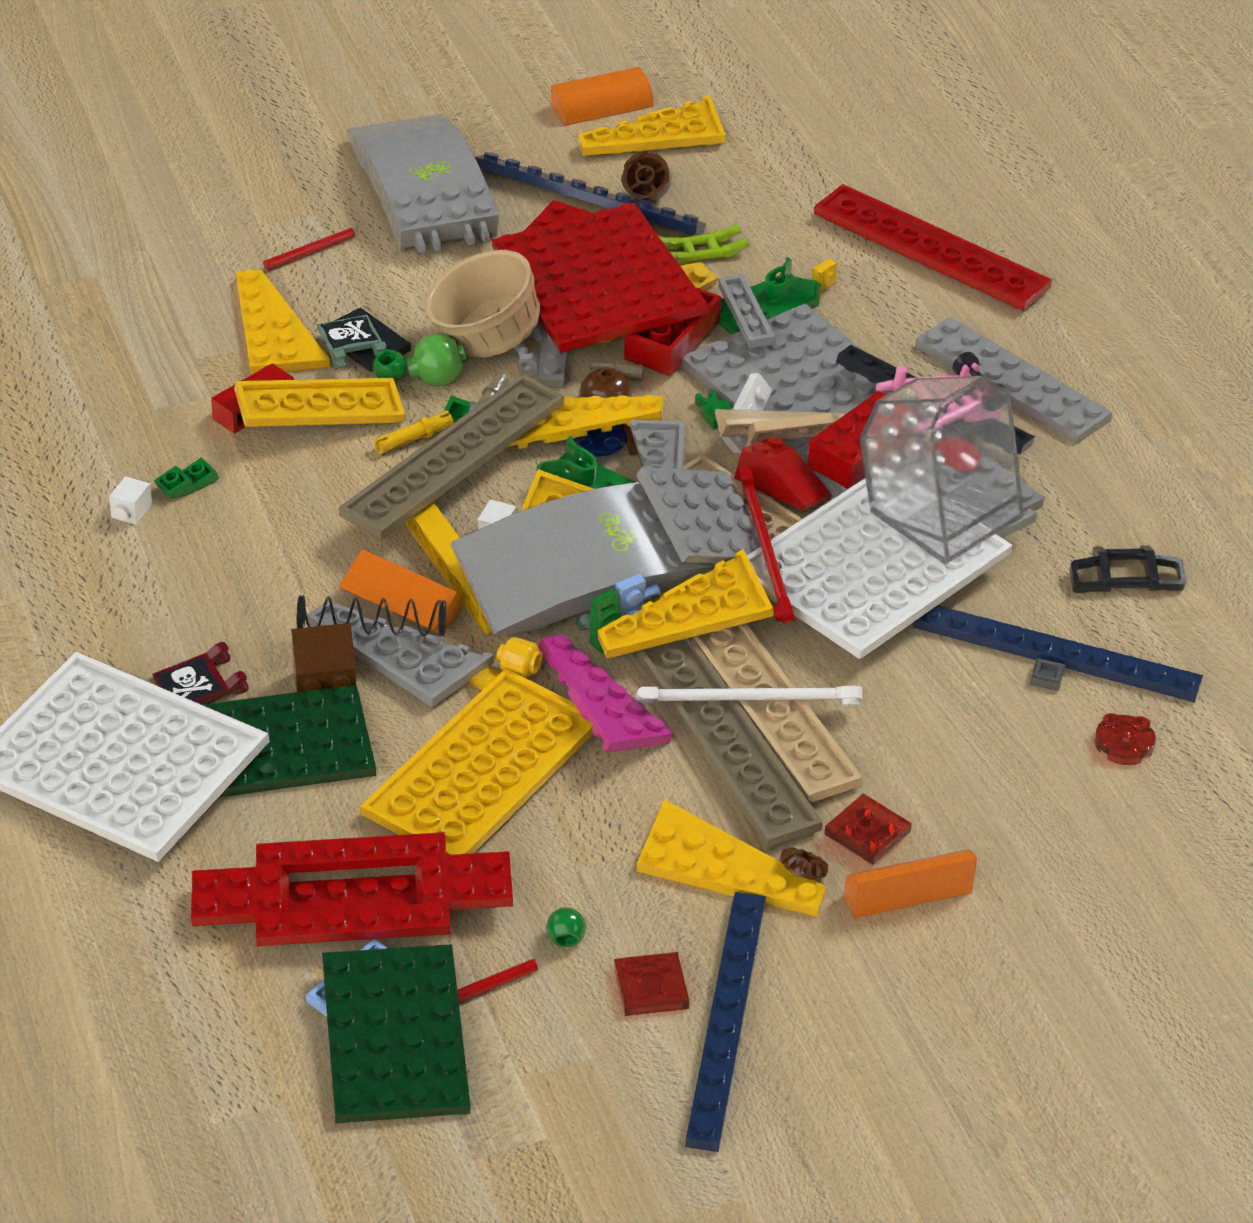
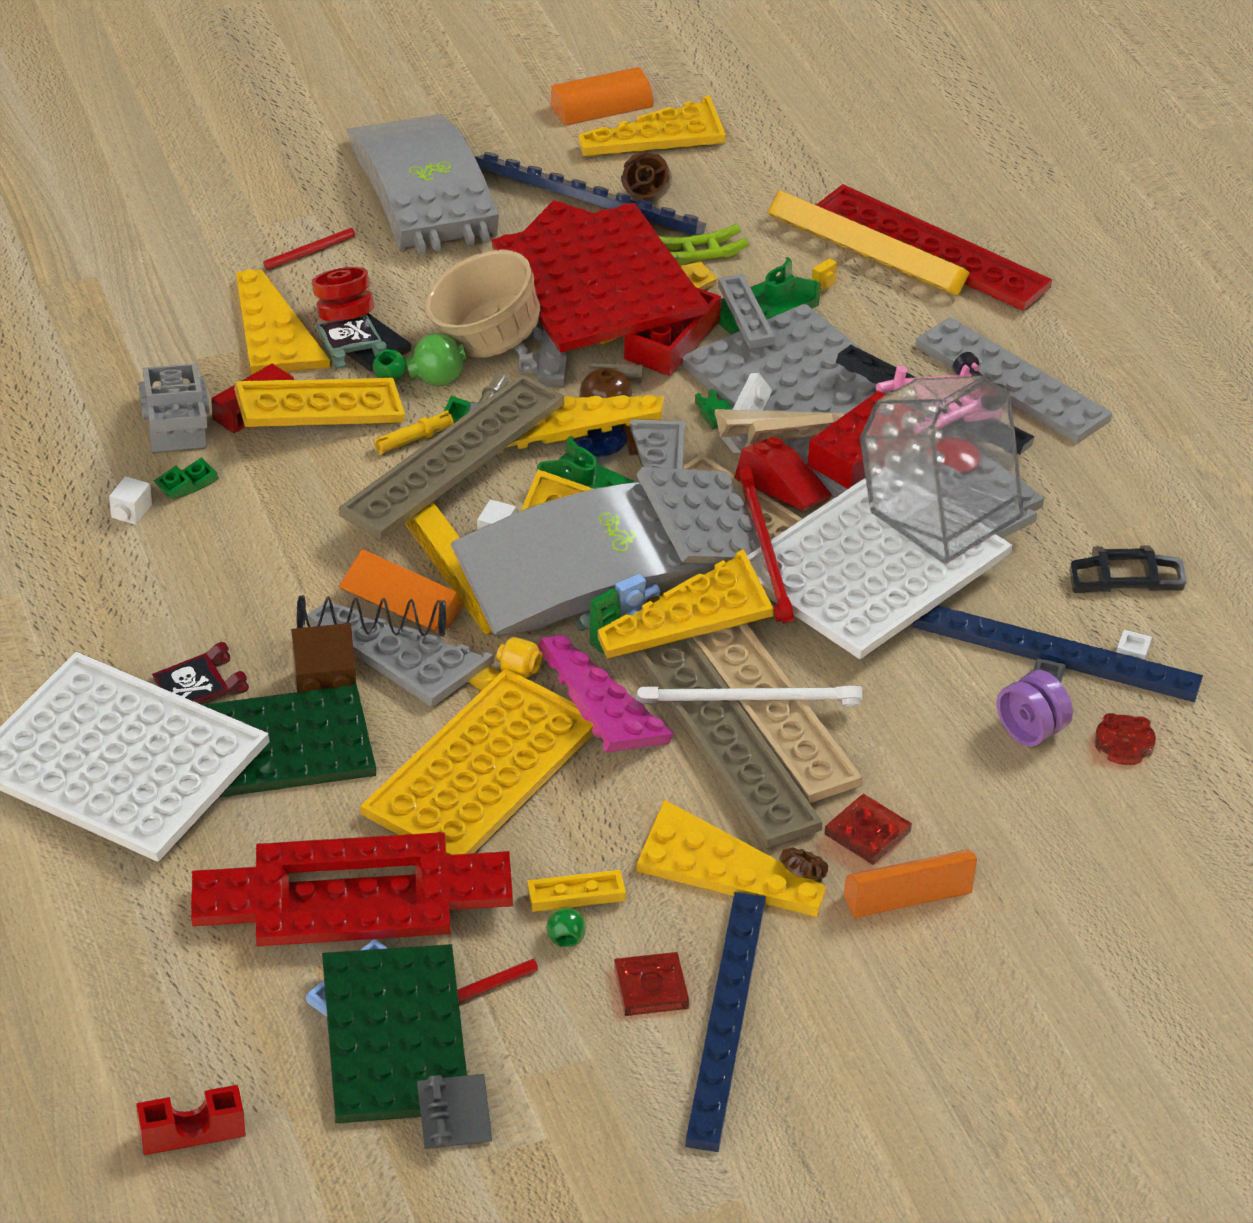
(174, 409): none -> light grey wedge
(214, 1121): none -> red arch
(343, 293): none -> red wheel
(454, 1110): none -> dark grey hinge
(576, 890): none -> yellow plate
(868, 243): none -> yellow beam
(1034, 708): none -> medium lavender wheel
(1134, 644): none -> white plate

